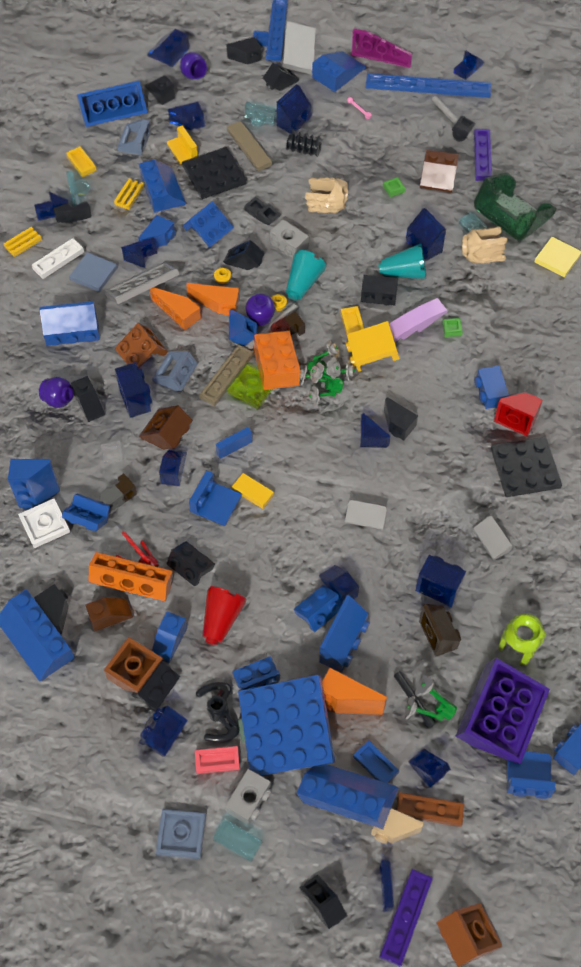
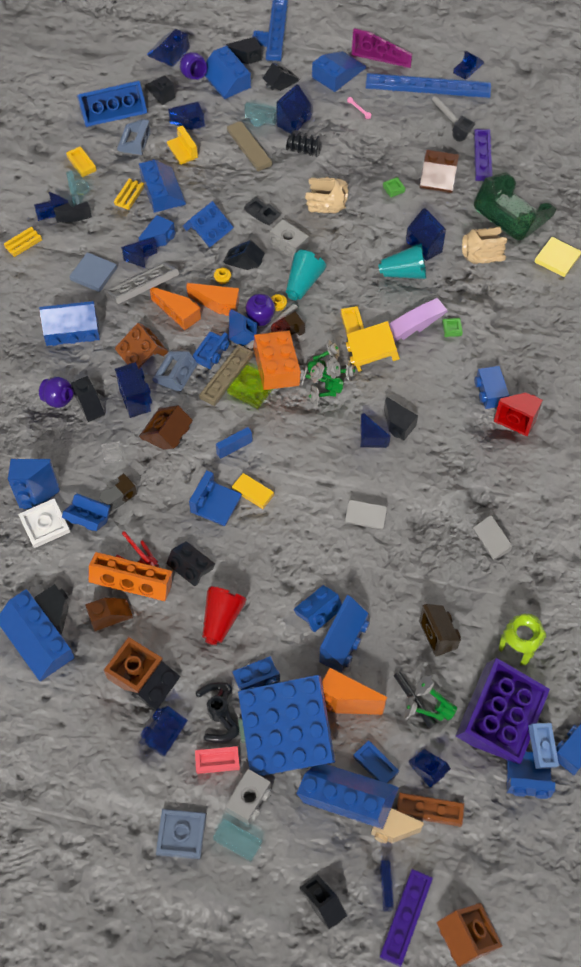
(57, 258): white plate -> none
(169, 636): blue slope -> none
(172, 467): clear blue slope -> none
(211, 349): none -> blue bracket
(214, 173): black plate -> none
(227, 73): none -> blue slope
(298, 47): light grey tile -> none
(340, 582): clear blue slope -> none
(379, 290): black brick -> none
(440, 580): clear blue brick -> none
(471, 222): clear light blue tile -> none
(526, 467): black plate -> none
(543, 745): none -> medium blue plate

